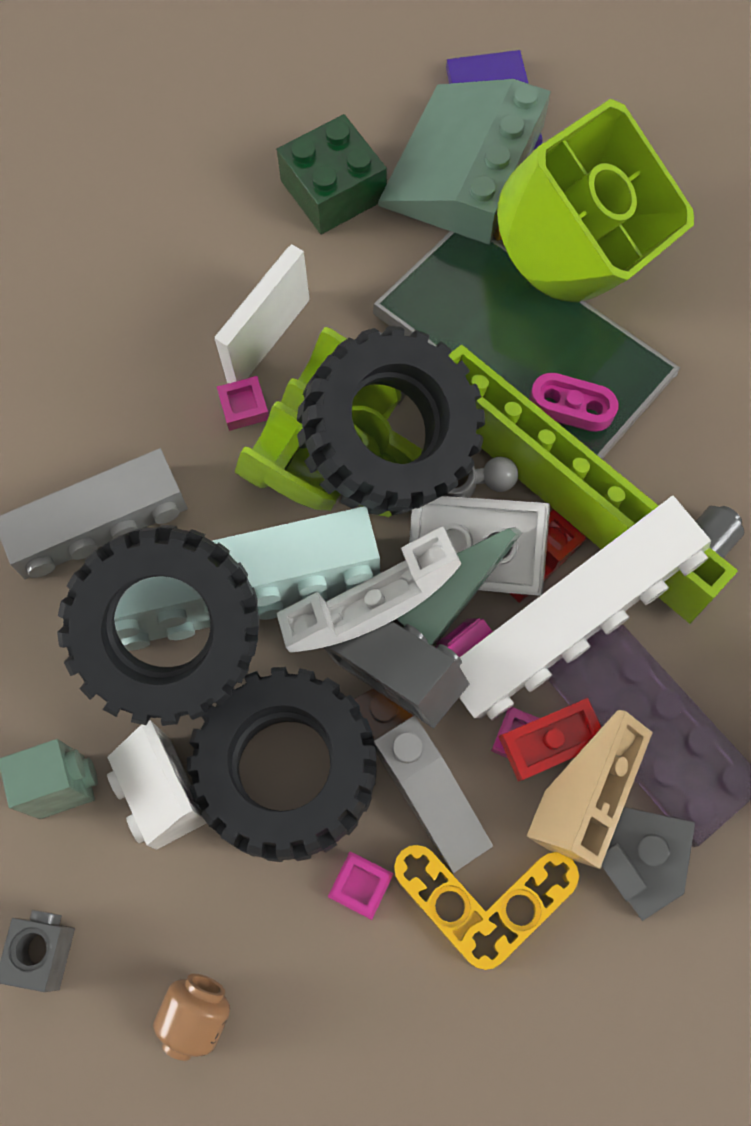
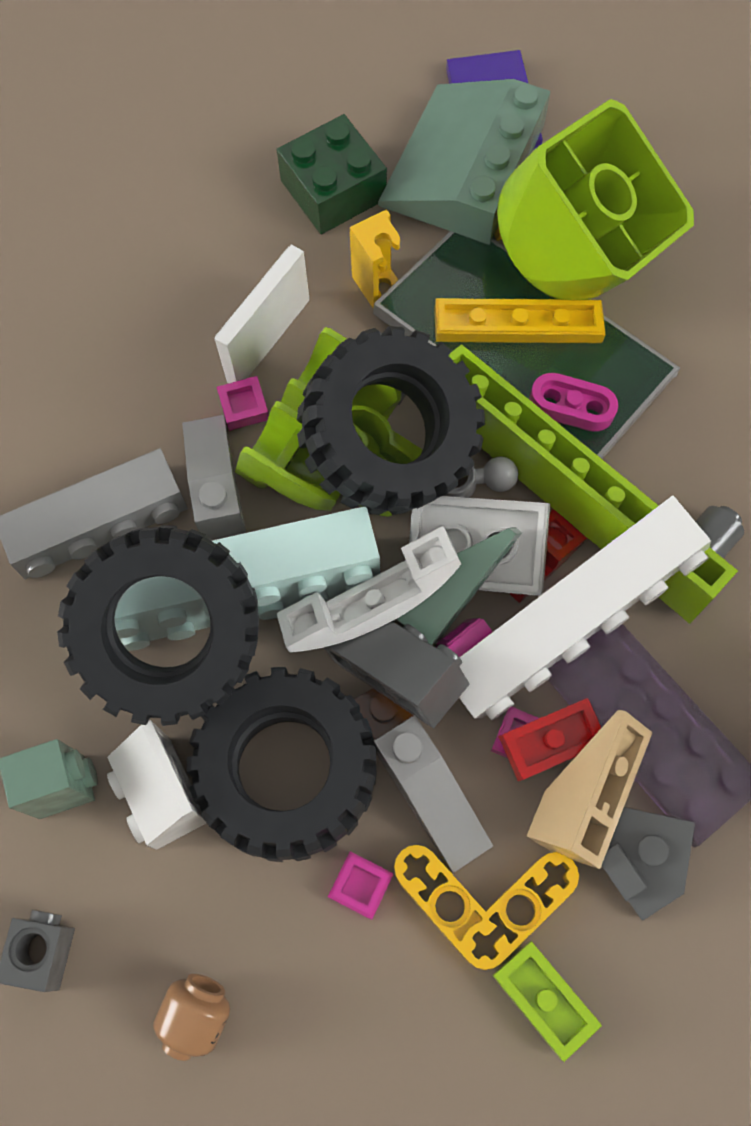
(212, 478): none -> light grey slope
(371, 254): none -> yellow hinge
(519, 320): none -> yellow tile
(547, 1001): none -> lime plate

